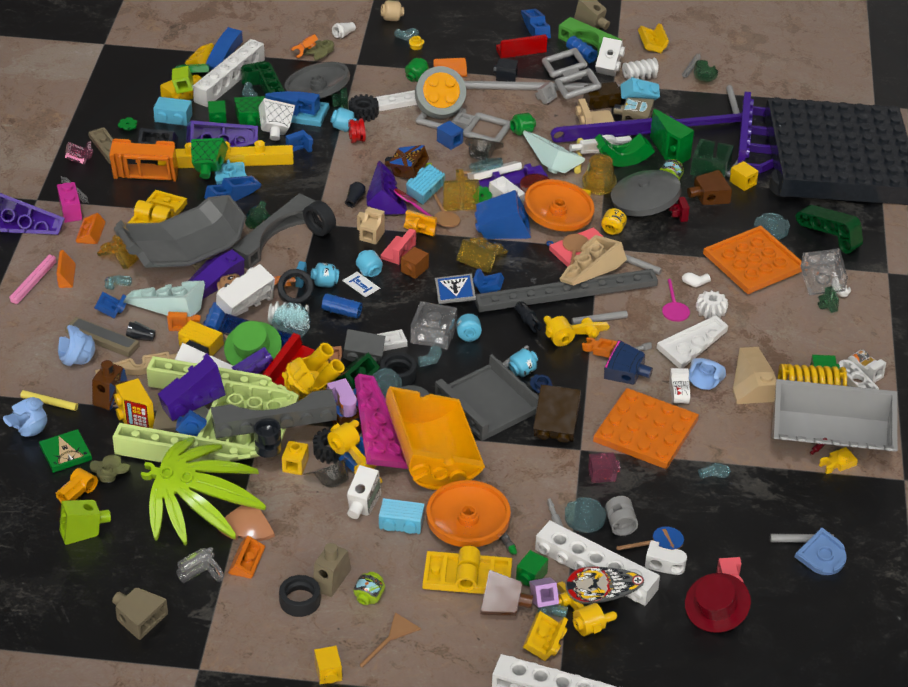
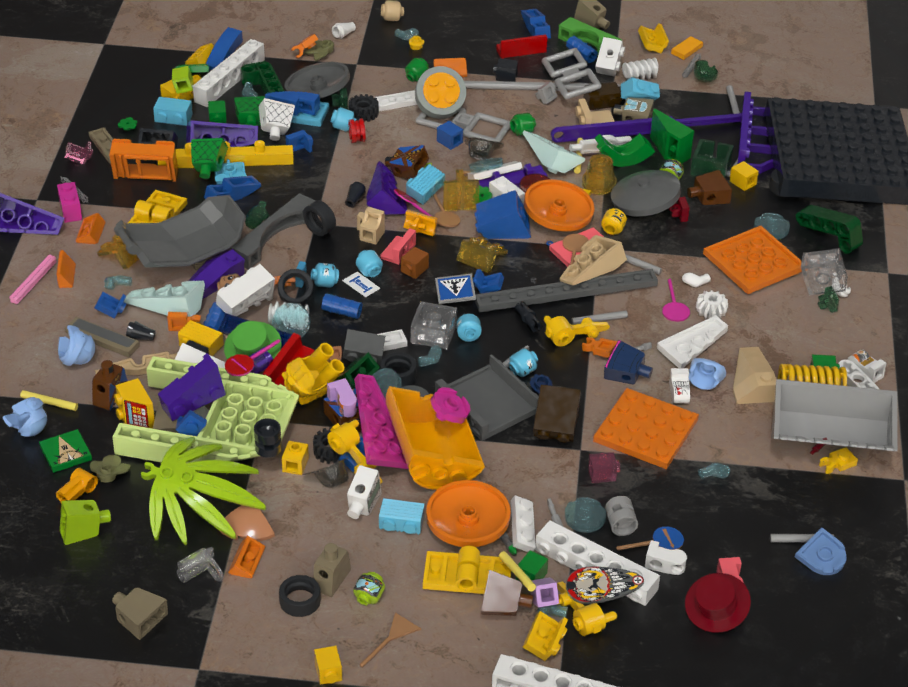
(242, 364): none -> red piece
(314, 408): dark grey arch -> none
(449, 405): none -> dark pink plate
(518, 572): none -> light yellow bar
(523, 524): none -> white plate
(687, 48): none -> light orange tile

